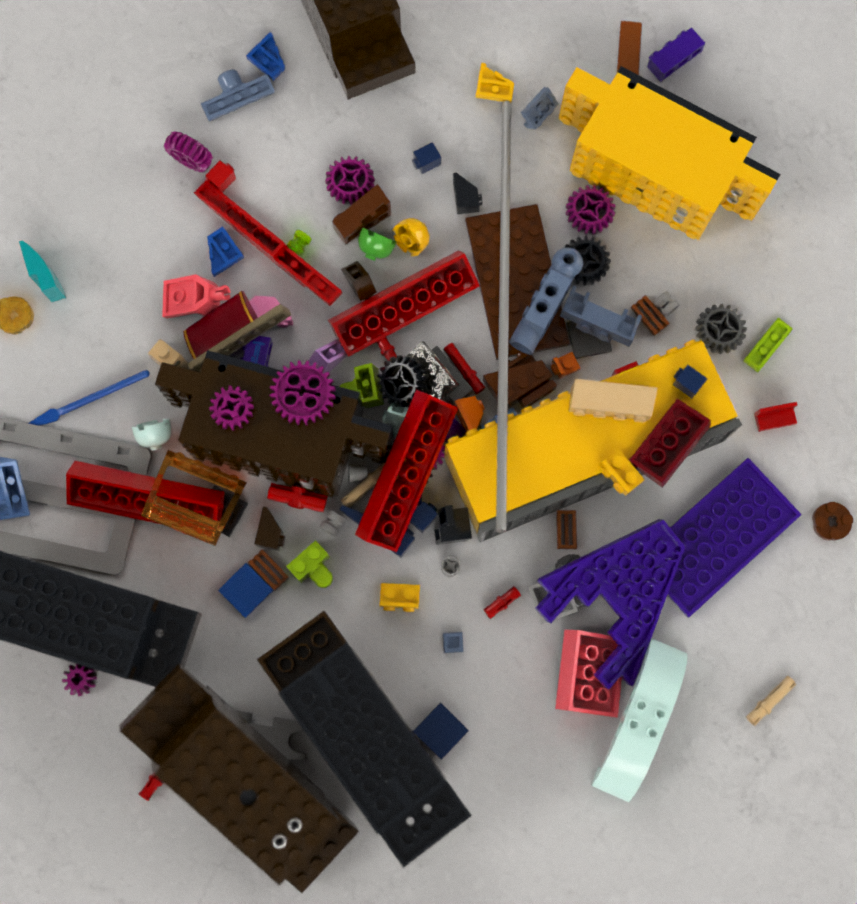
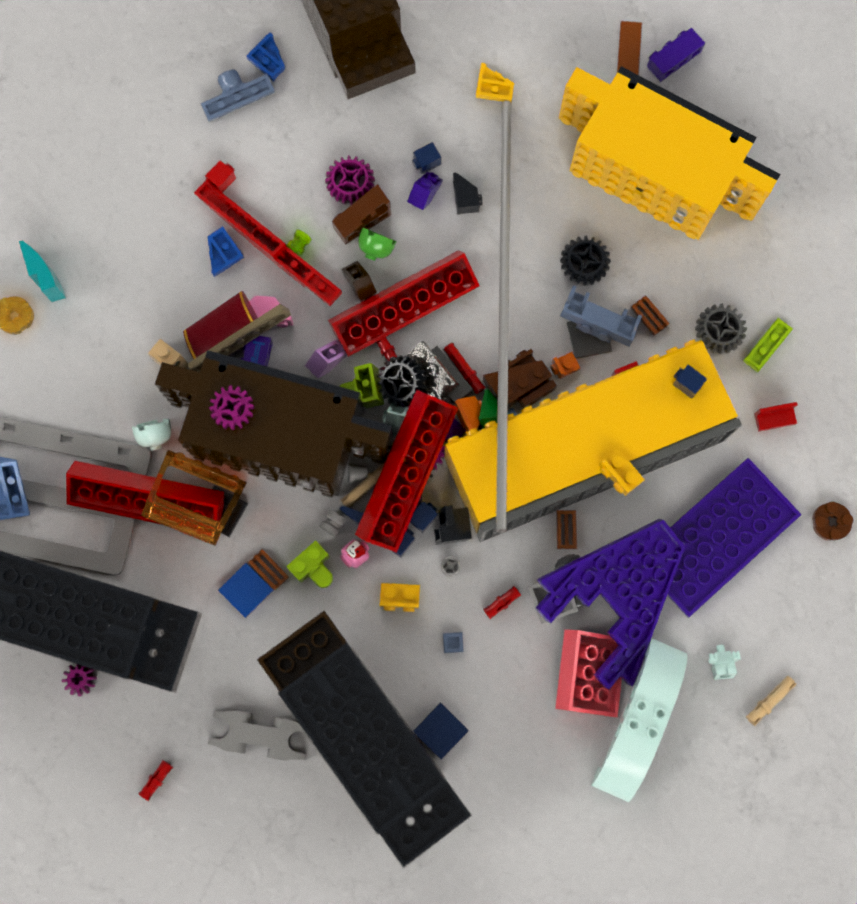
(54, 414): blue piece -> none
(188, 151): magenta gear -> none
(191, 296): coral plate -> none
(237, 780): dark brown piece -> none
(269, 532): dark brown slope -> none
(297, 497): red piece -> none
(299, 409): magenta gear -> none
(354, 553): none -> head
(411, 236): yellow cylinder -> none
(424, 190): none -> dark purple slope
(489, 409): none -> green slope
(527, 266): reddish brown plate -> none
(539, 108): sand blue bracket -> none
(546, 301): sand blue brick -> none
(586, 196): magenta gear -> none
(612, 400): tan slope -> none
(663, 303): light grey wheel -> none
(670, 442): dark red slope -> none
(723, 663): none -> light aqua piece

